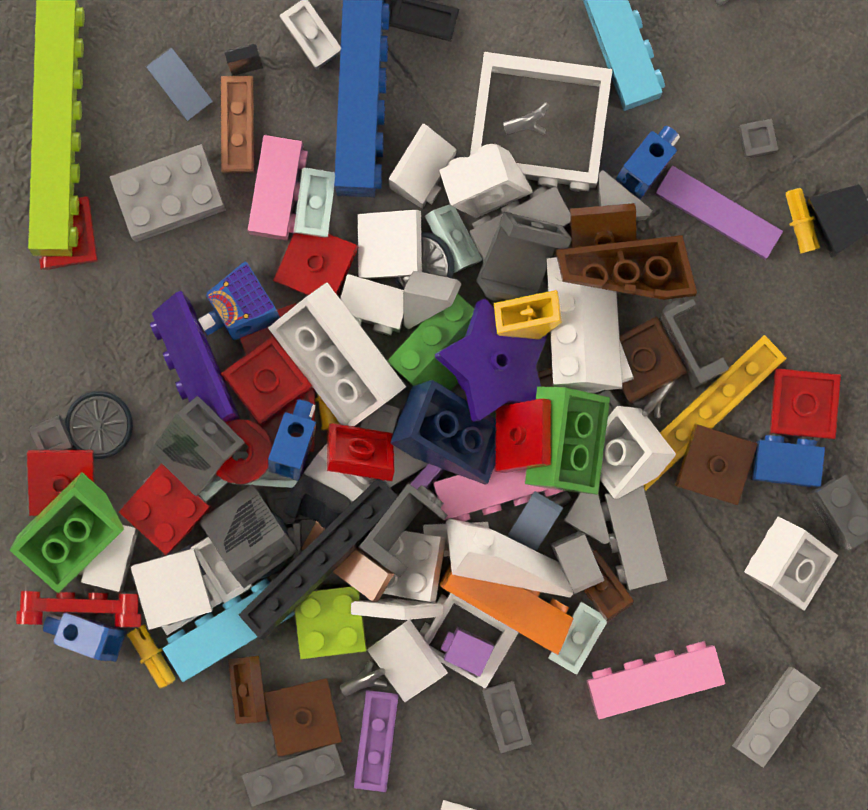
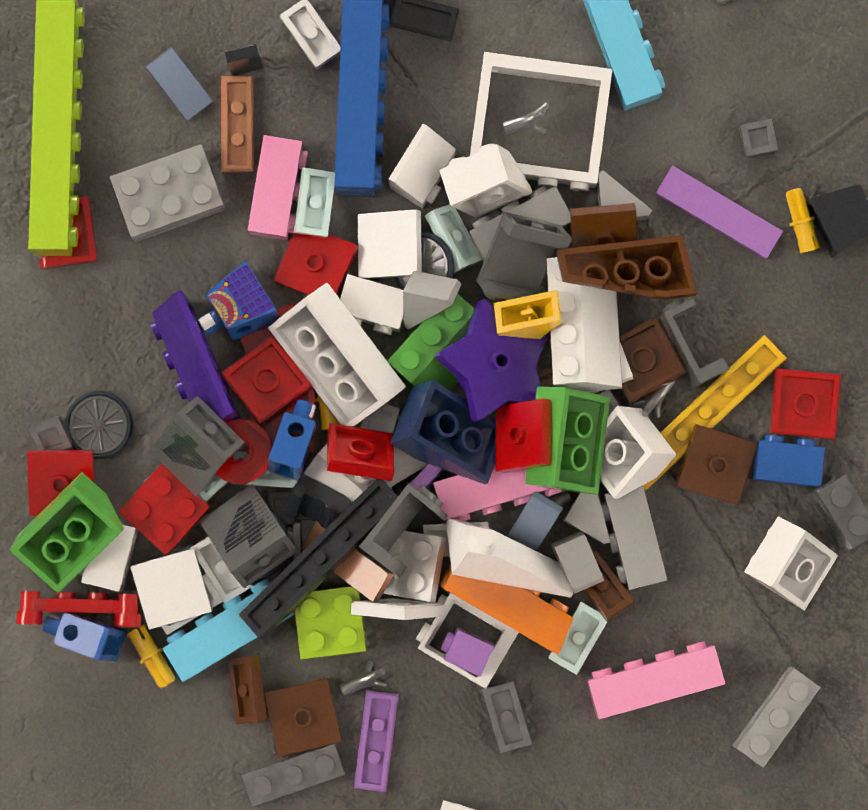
(407, 660): white tile -> none
(648, 161): blue torso -> none

